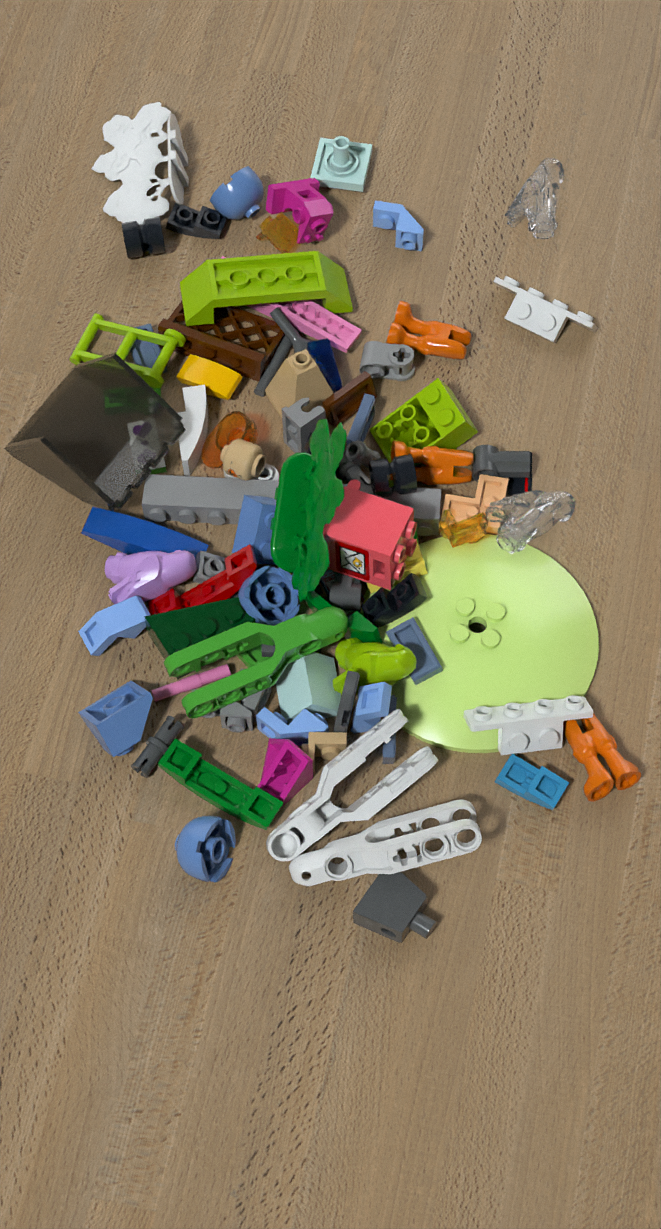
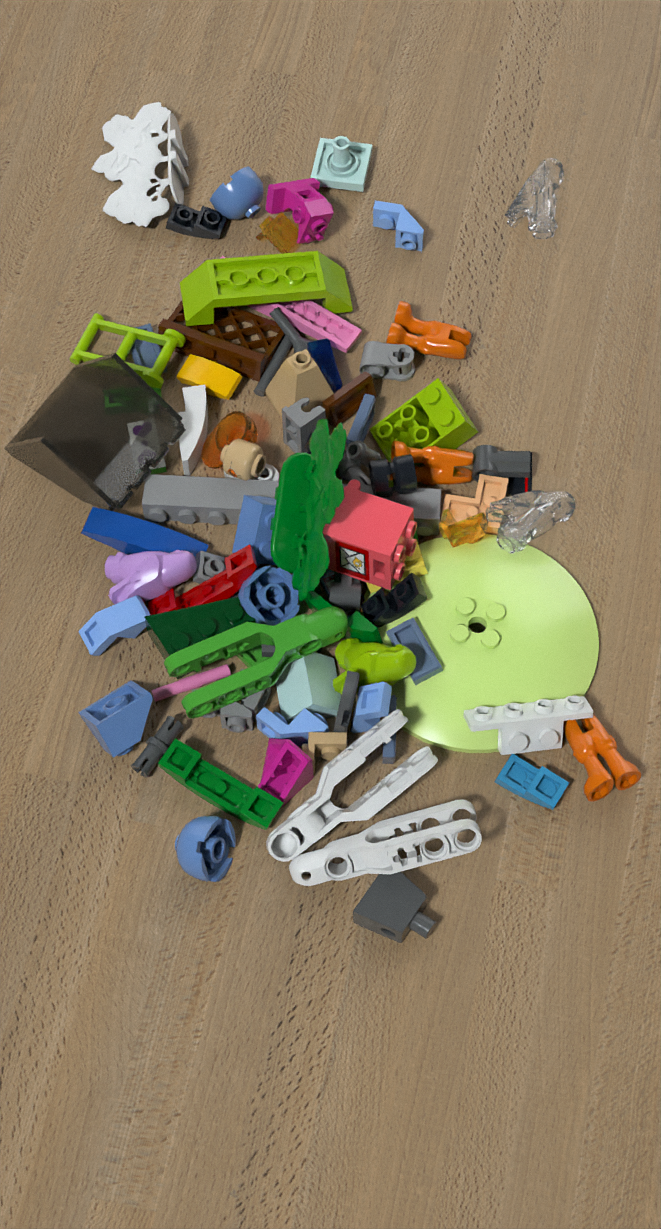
(143, 237): black wheel -> none
(538, 315): white bracket -> none

